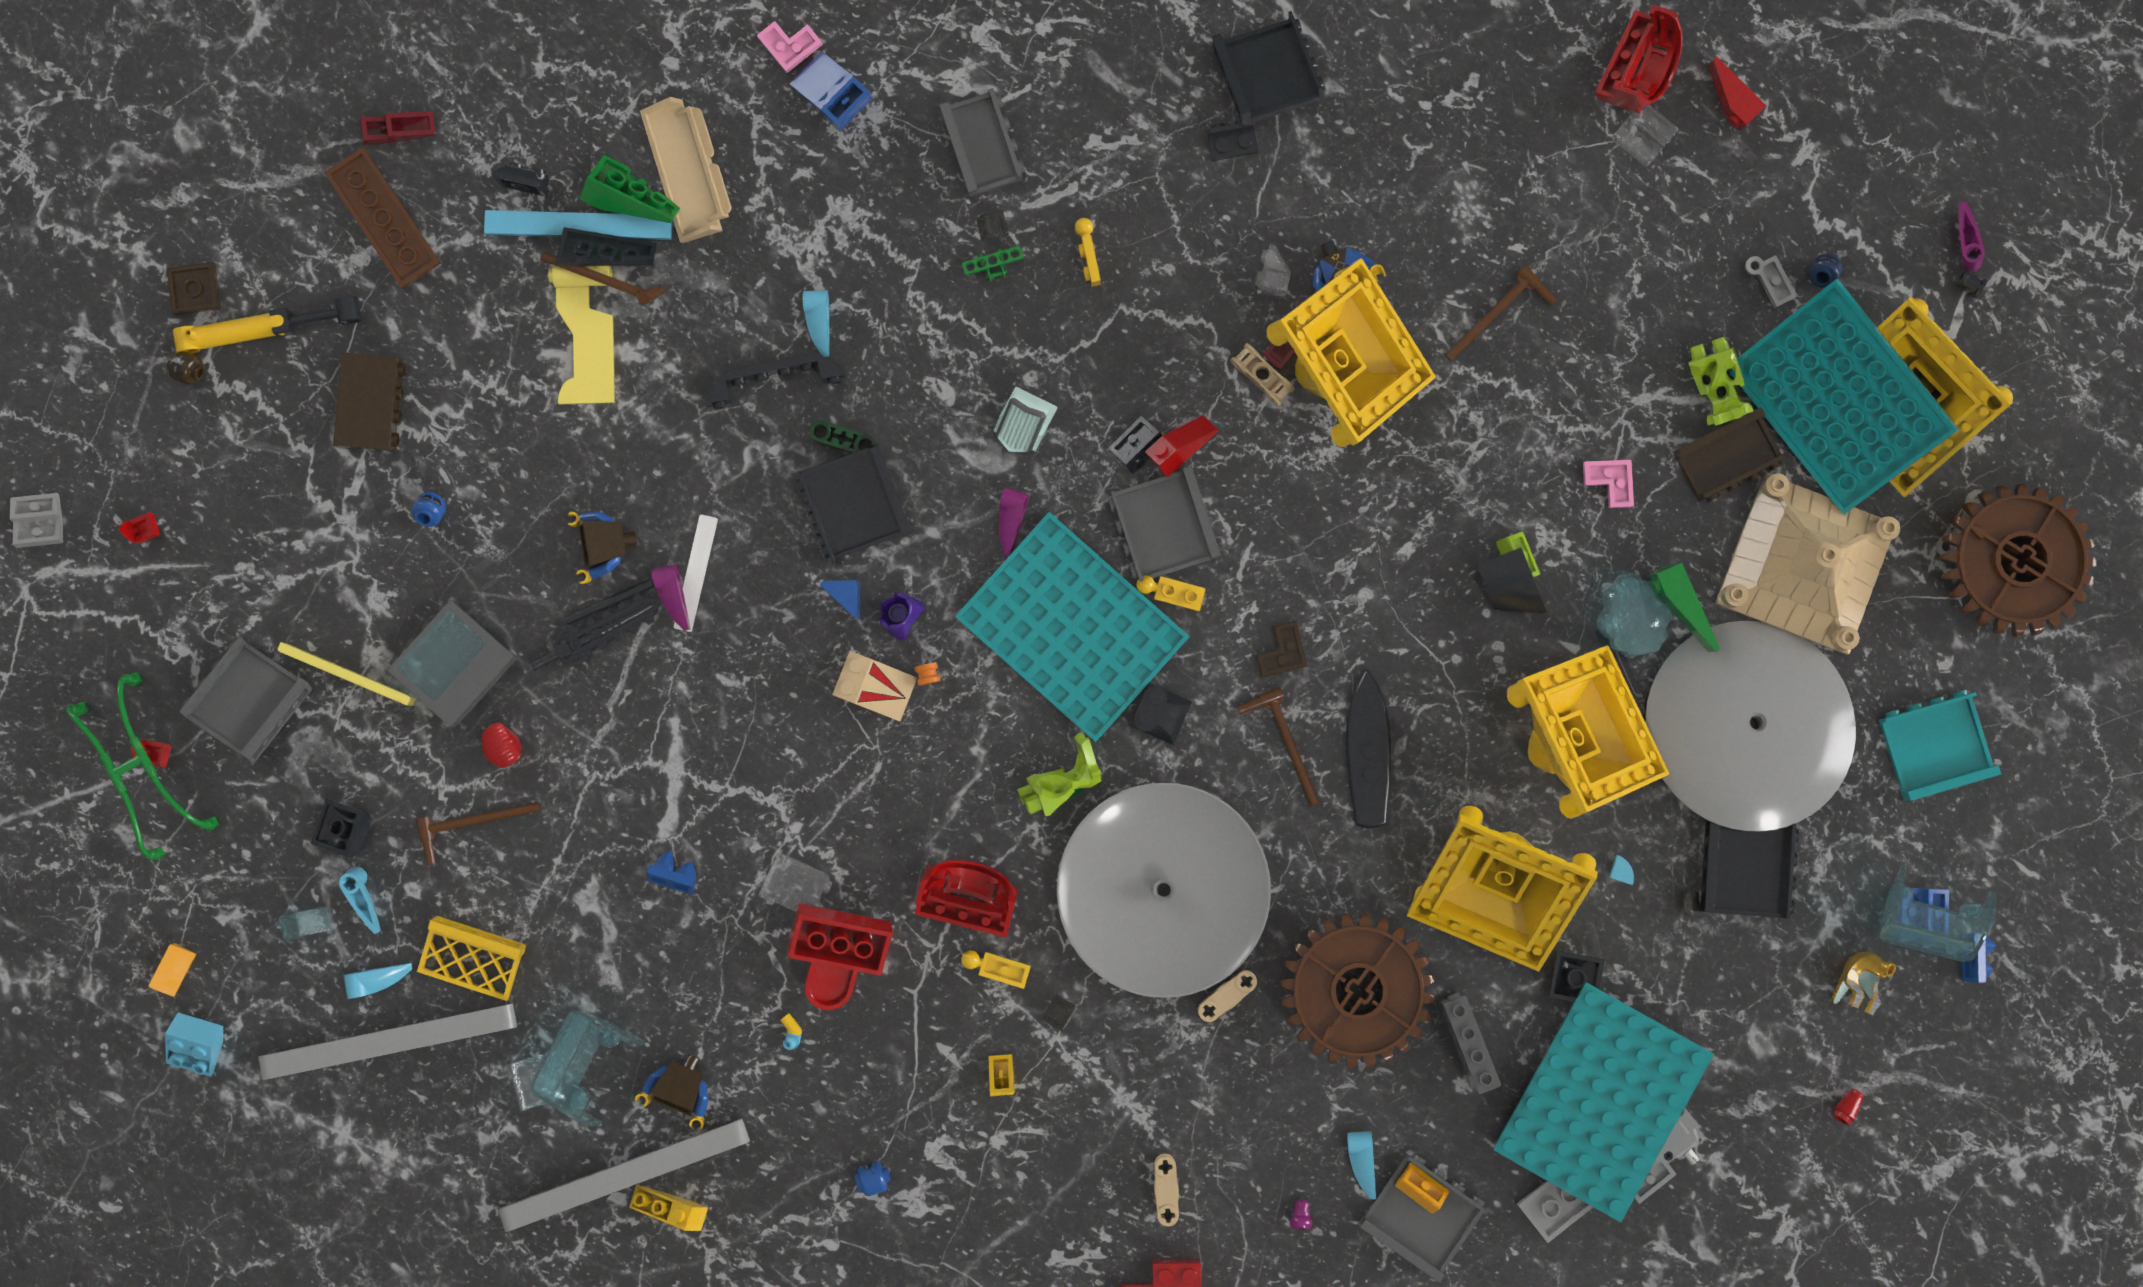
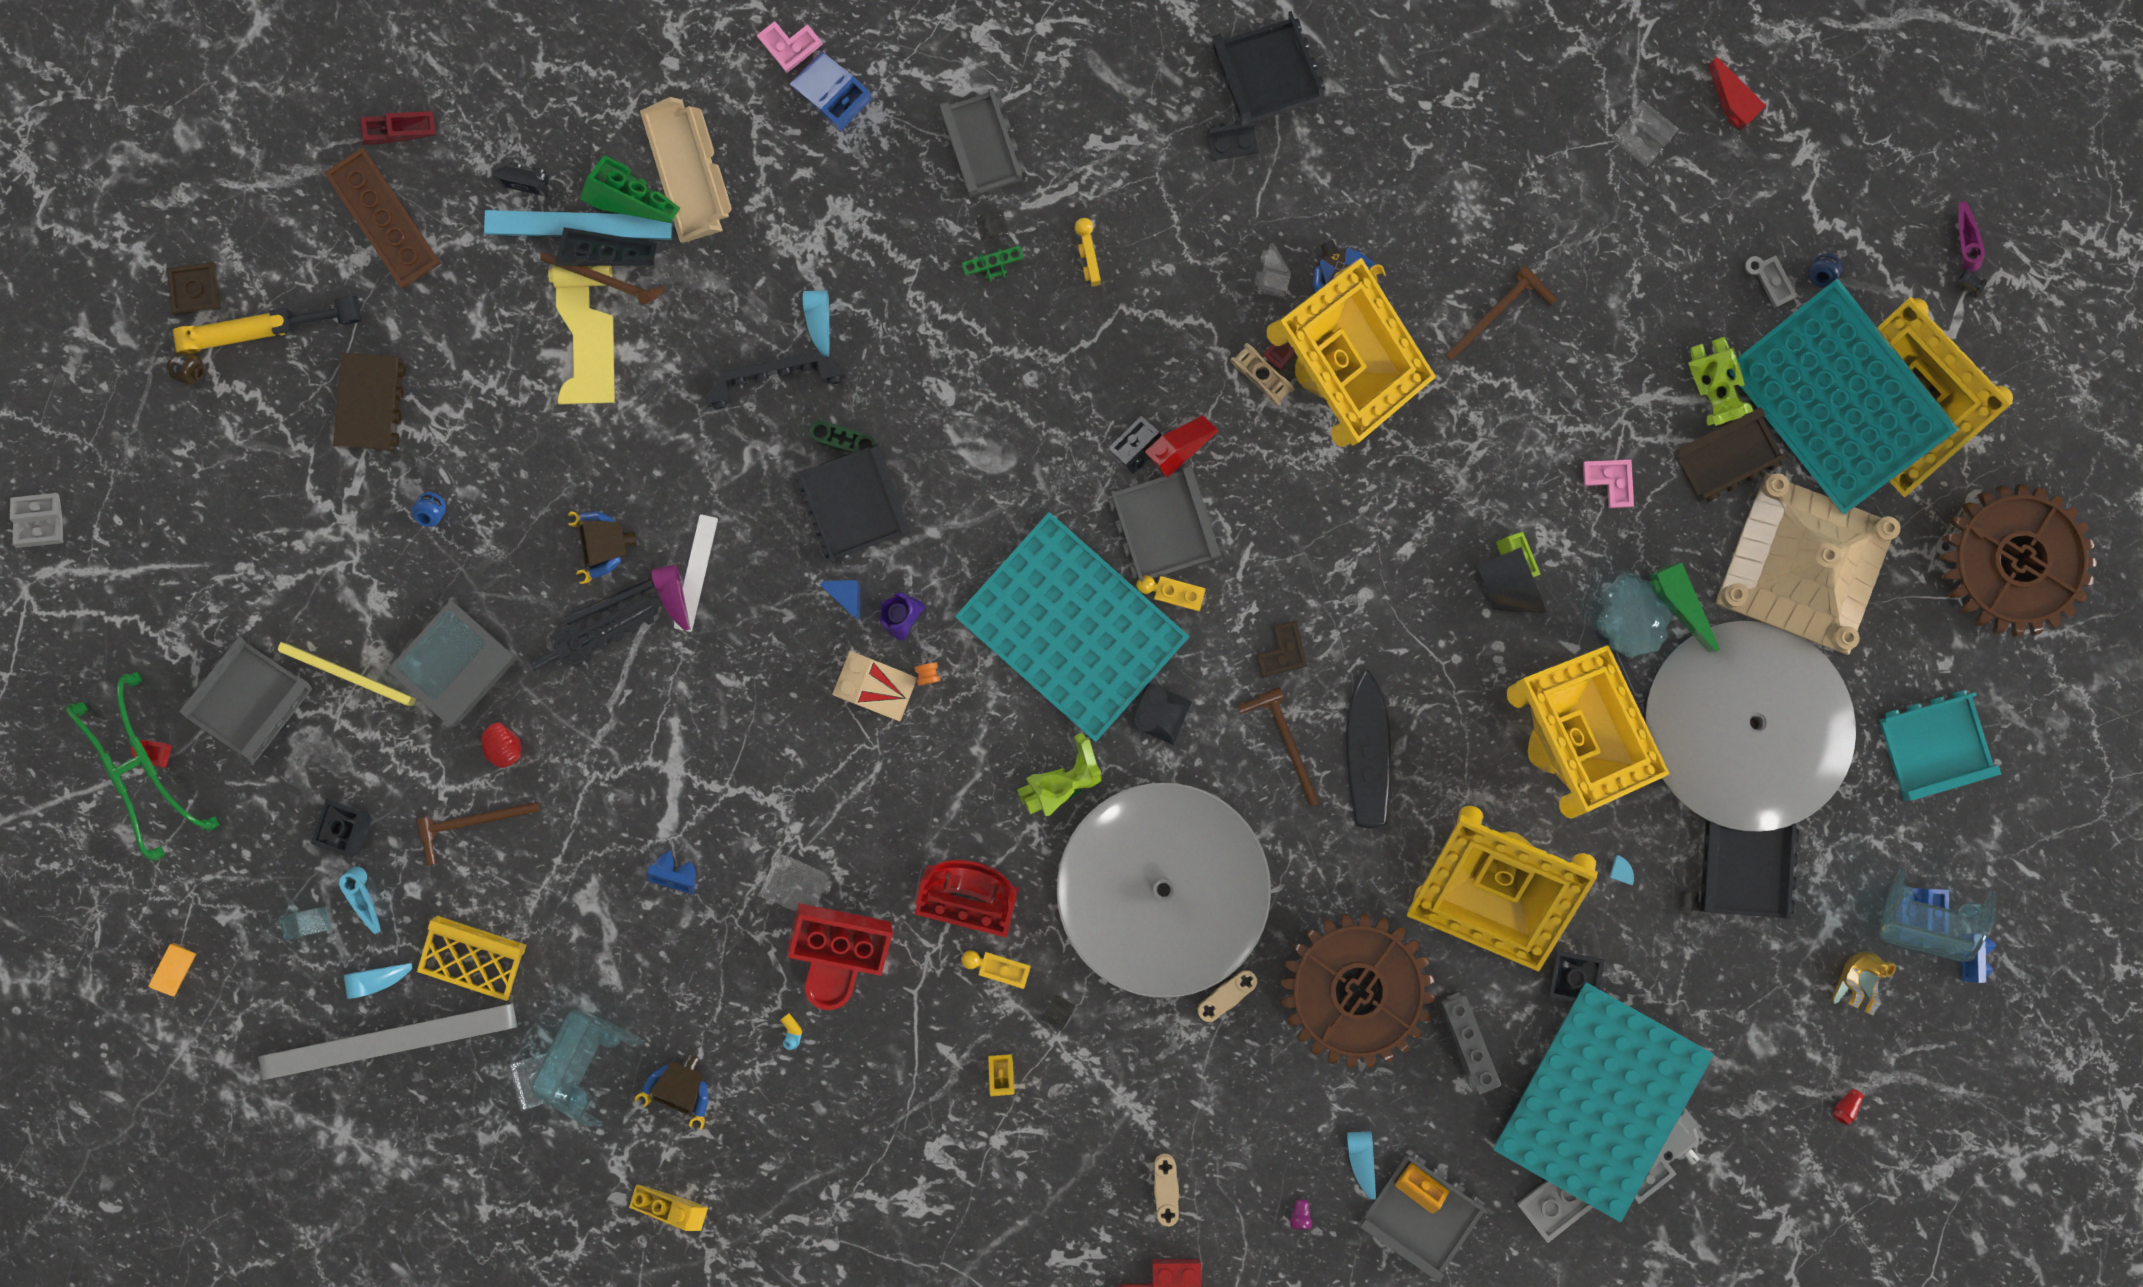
(140, 528): red plate -> none
(193, 1044): medium azure slope -> none
(623, 1175): light grey beam -> none
(872, 1179): blue head -> none
(1011, 514): magenta piece -> none
(1023, 422): light aqua piece -> none
(1658, 66): red piece -> none

